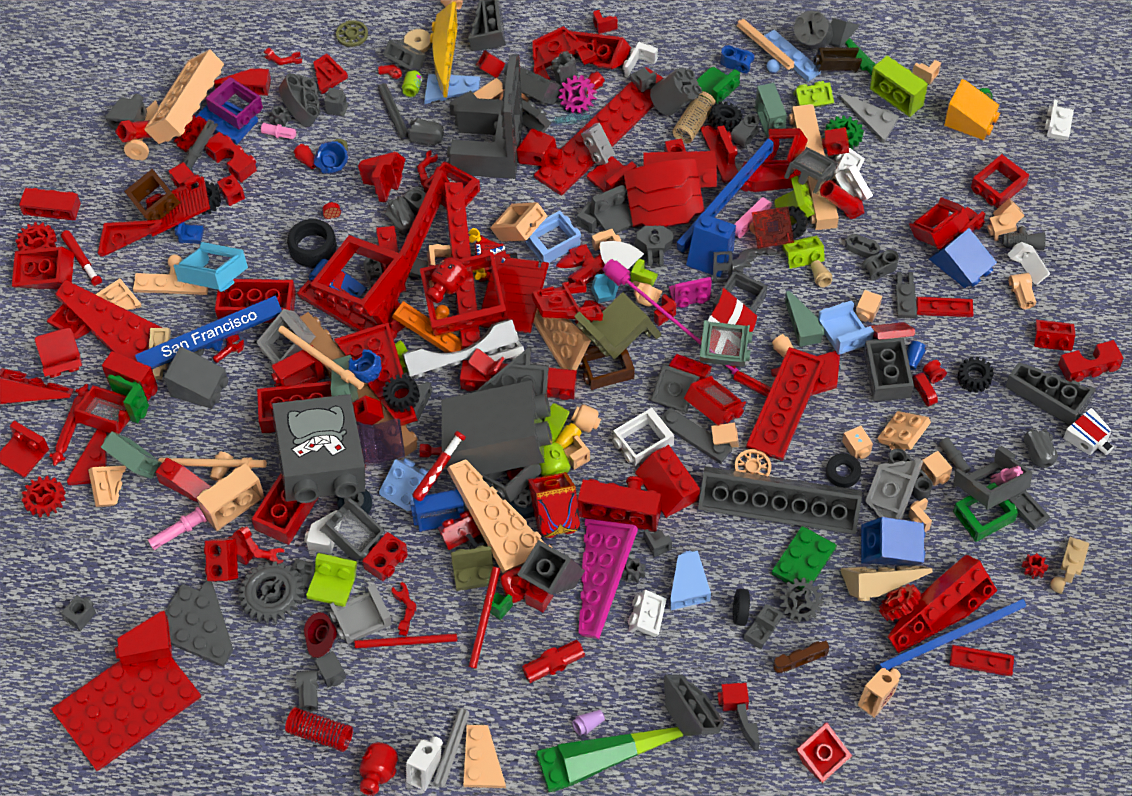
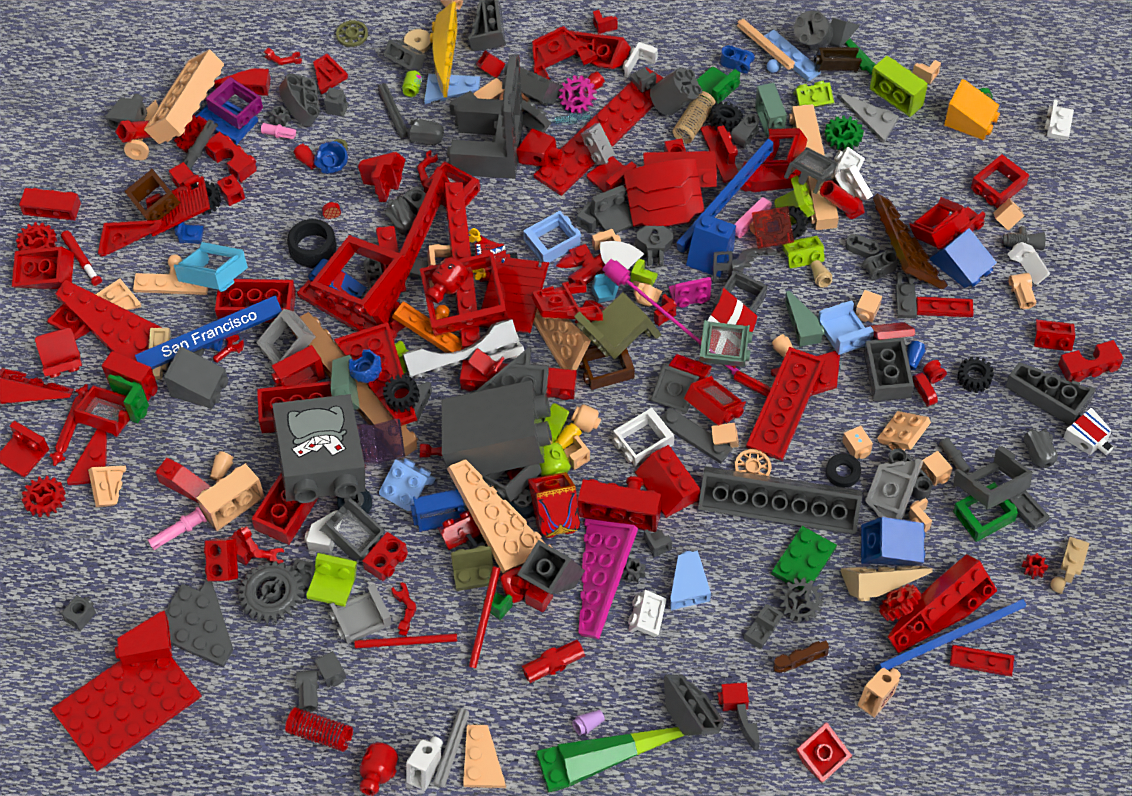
(131, 455): sand green window -> none
(219, 462): light nougat bar -> none
(319, 634): dark red piece -> none
(346, 375): light nougat bar -> none
(368, 410): red brick -> none
(391, 70): red arm -> none
(432, 475): red piece -> none
(516, 220): light nougat window -> none
(564, 67): dark grey piece -> none
(741, 607): black tyre -> none
(836, 141): red brick -> none
(908, 249): none -> reddish brown wing
(1001, 225): light nougat bracket -> none
(1006, 475): bright pink axle -> none

